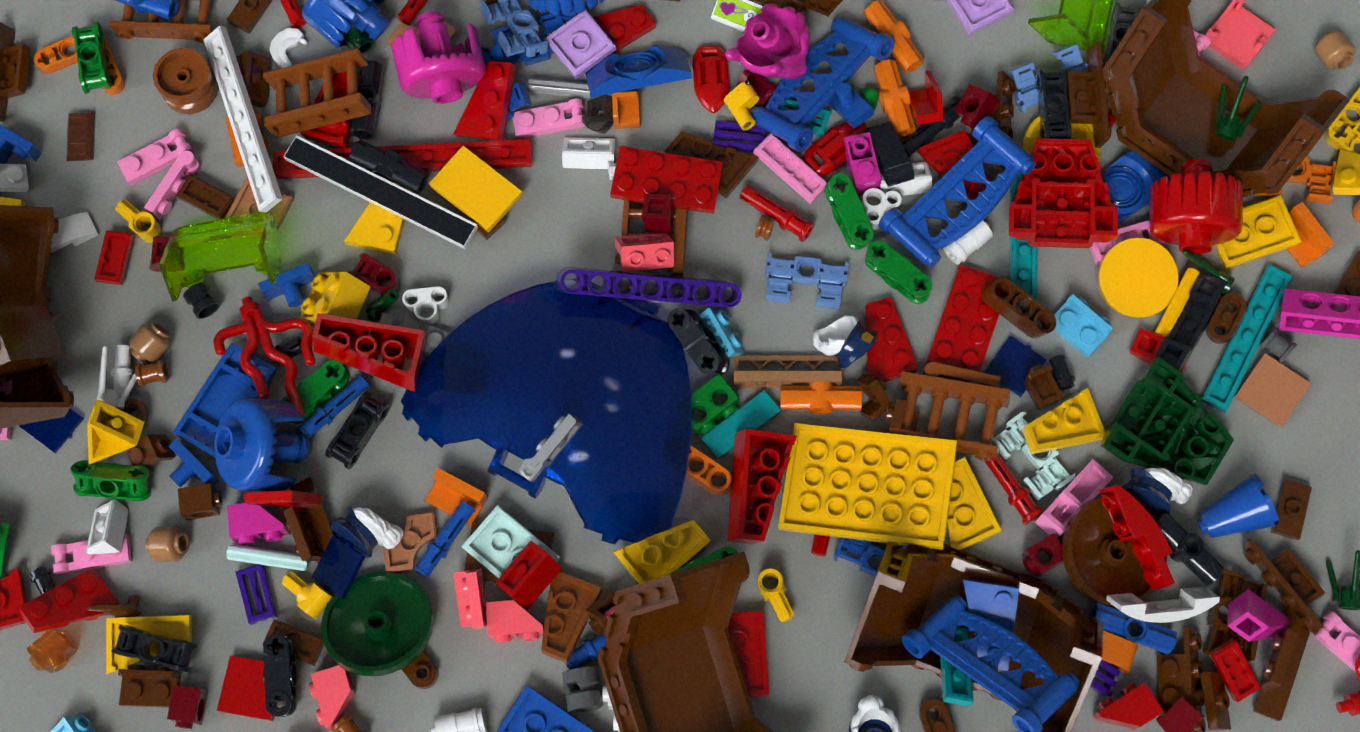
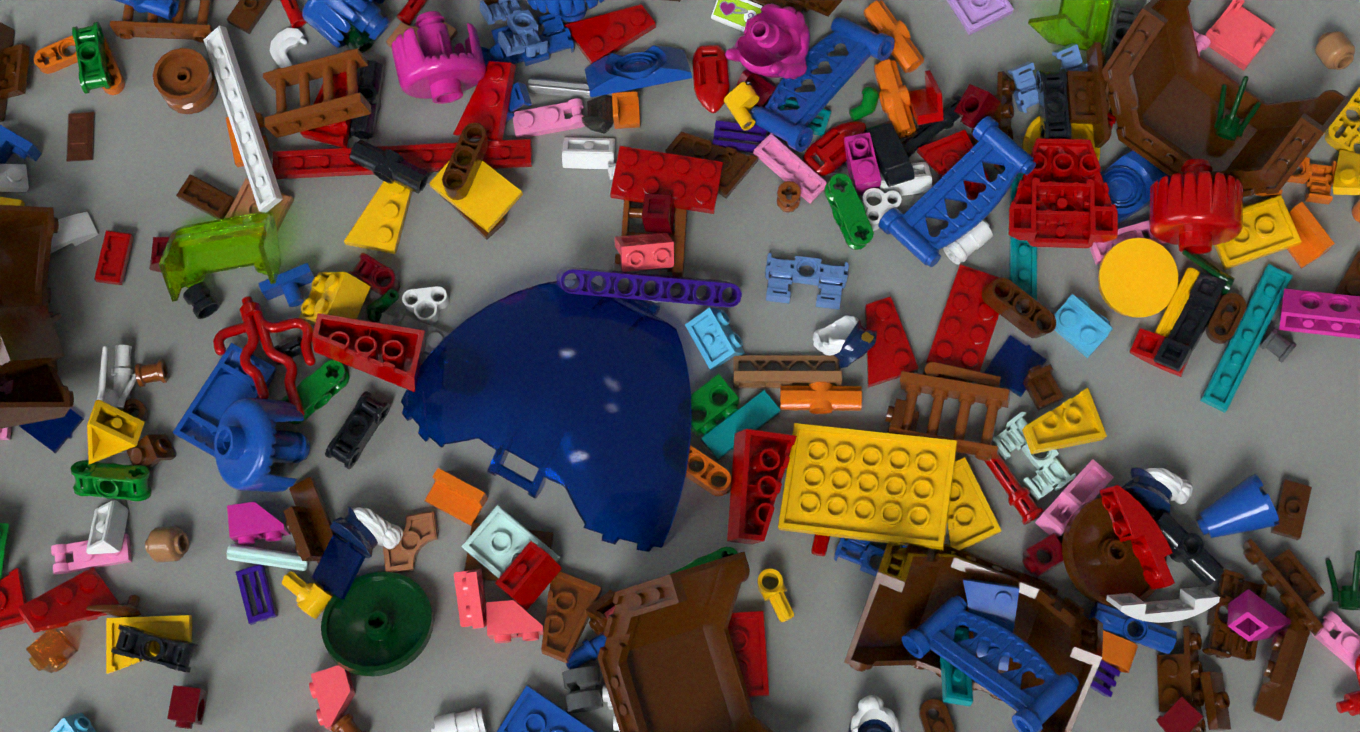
(42, 579): black pin -> none
(138, 219): yellow axle -> none
(147, 687): reddish brown bracket -> none
(149, 342): medium nougat head -> none
(154, 157): bright pink plate -> none
(161, 200): bright pink plate -> none
(189, 467): blue tile -> none
(199, 501): reddish brown brick -> none
(244, 689): red tile -> none
(252, 69): reddish brown panel -> none
(280, 675): black piece -> none
(283, 498): red tile -> none
(306, 645): reddish brown plate -> none
(358, 386): blue pin -> none
(380, 192): black tile -> none
(419, 663): reddish brown plate -> none
(444, 539): blue pin -> none
(463, 150): none -> reddish brown beam
(550, 448): light grey hinge -> none
(580, 44): lavender tile -> none
(662, 552): yellow wing -> none
(698, 341): black piece -> none
(764, 227): dark orange bush -> none
(785, 217): red pin -> none
(795, 193): none -> dark orange bush
(850, 105): blue tile -> none
(878, 398): reddish brown bracket -> none
(898, 272): green piece -> none
(1061, 372): black pin -> none
(1132, 709): red slope -> none
(1167, 427): dark green wedge -> none
(1234, 670): red plate -> none
(1272, 390): nougat tile -> none

